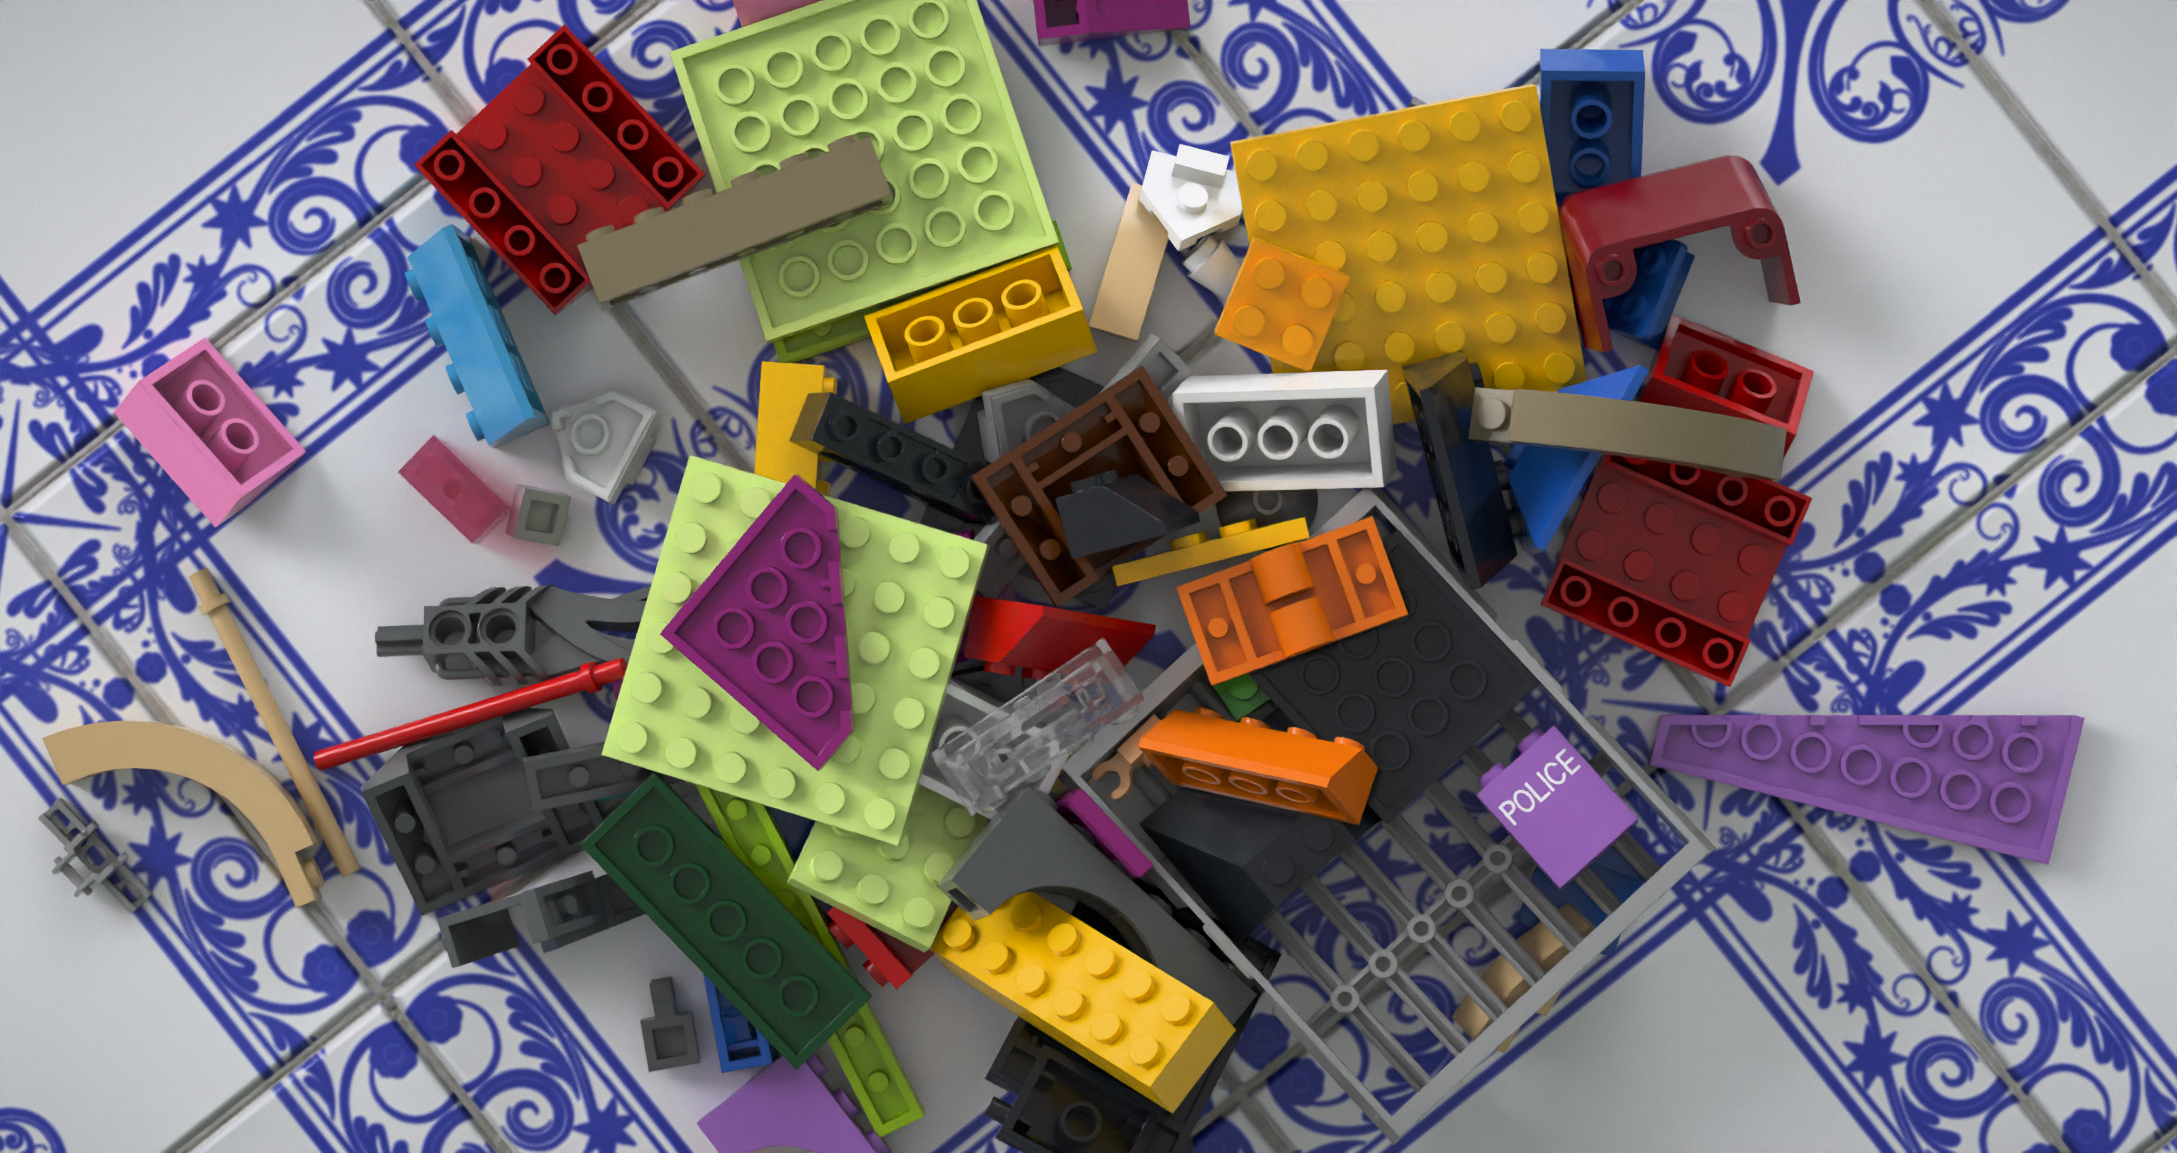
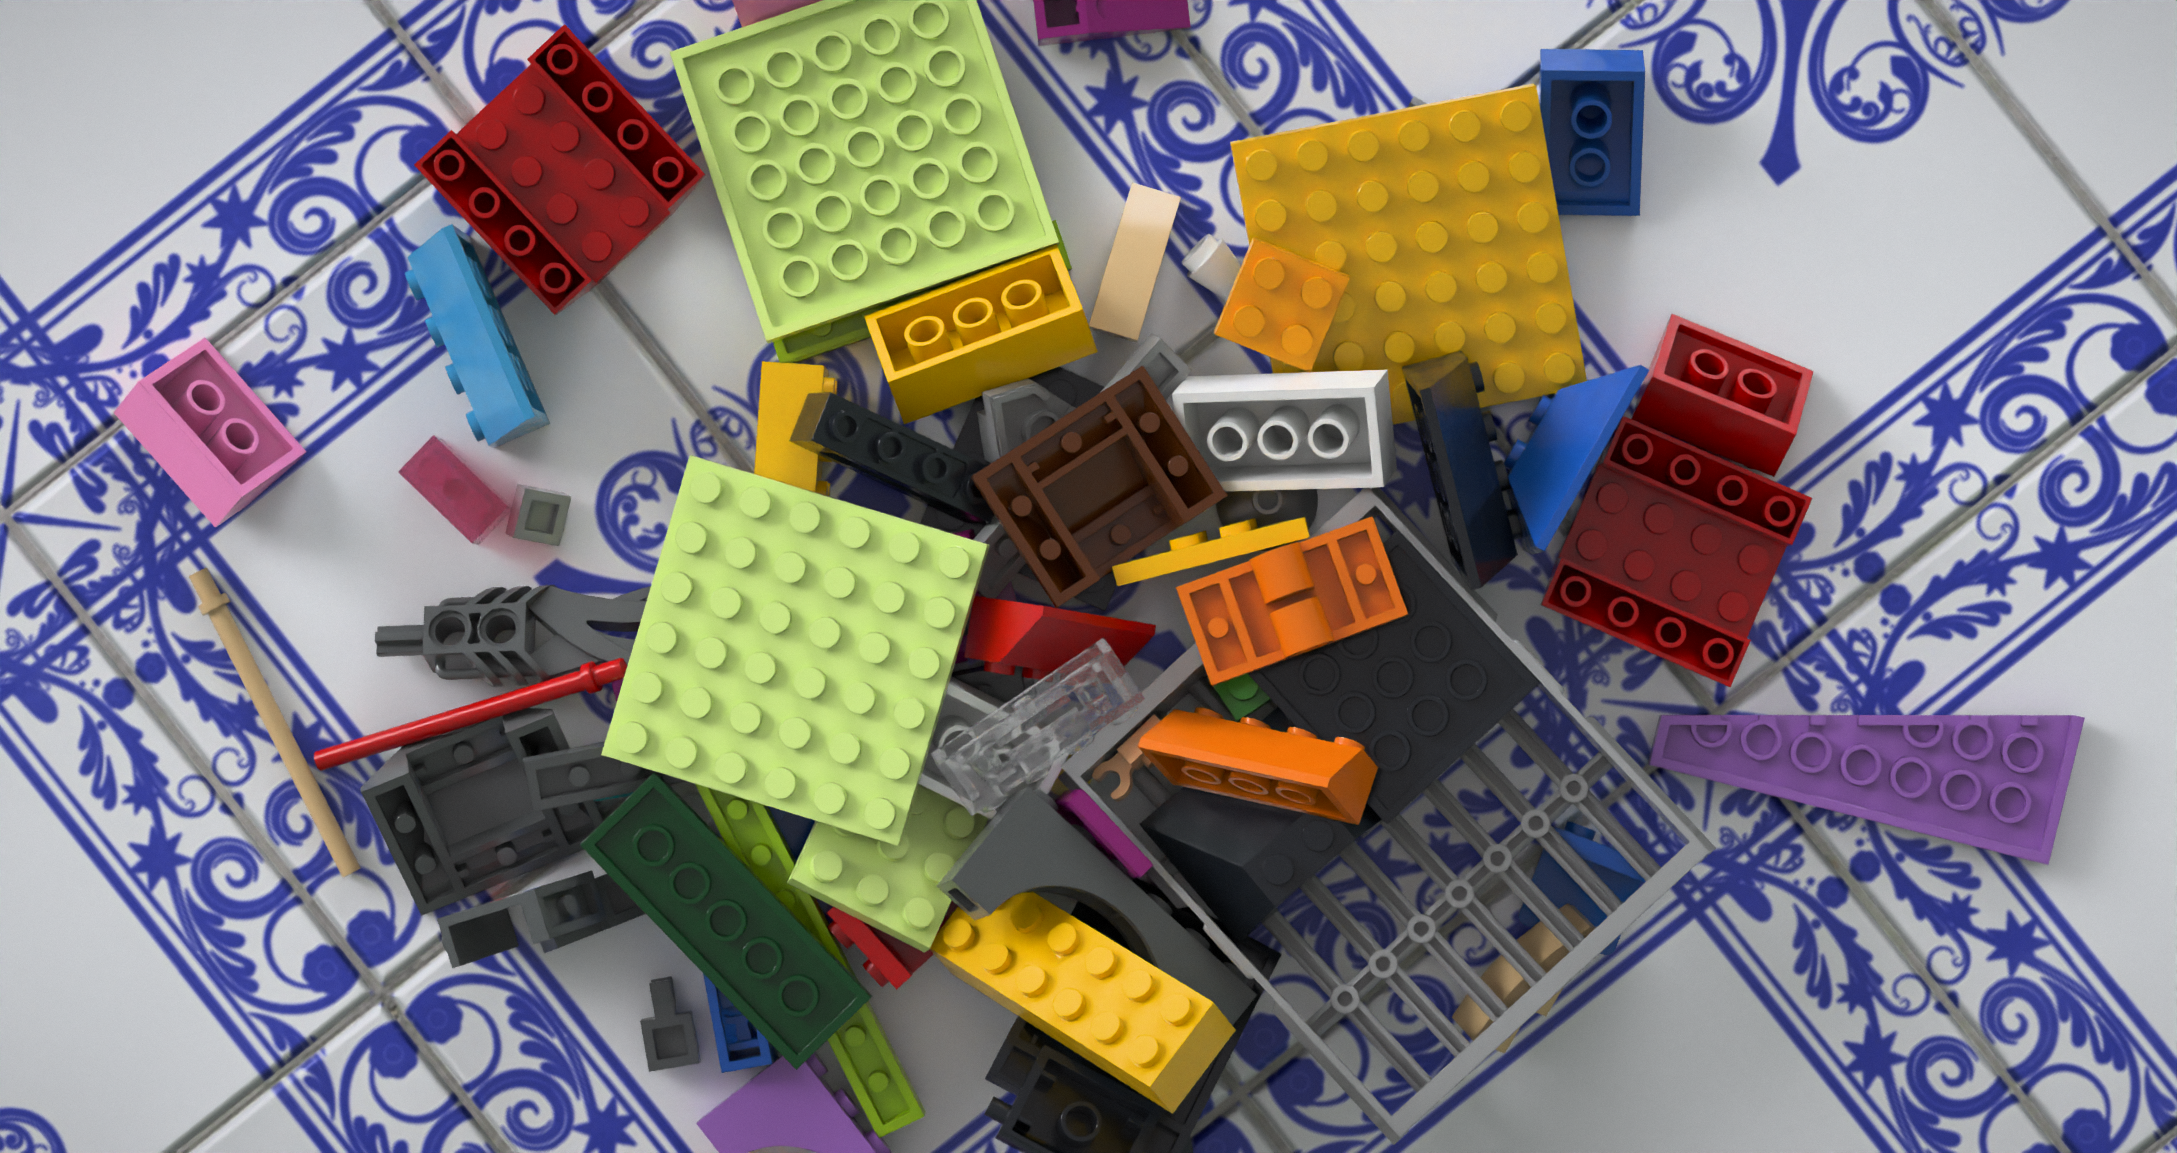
(100, 873): light grey piece -> none
(207, 760): tan arch -> none
(604, 441): white plate -> none
(734, 222): dark tan brick -> none
(776, 624): magenta plate -> none
(1118, 512): black slope -> none
(1191, 194): white plate -> none
(1555, 806): medium lavender brick -> none
(1613, 219): dark red windscreen -> none
(1628, 430): dark tan arch -> none
(1648, 304): blue bracket -> none

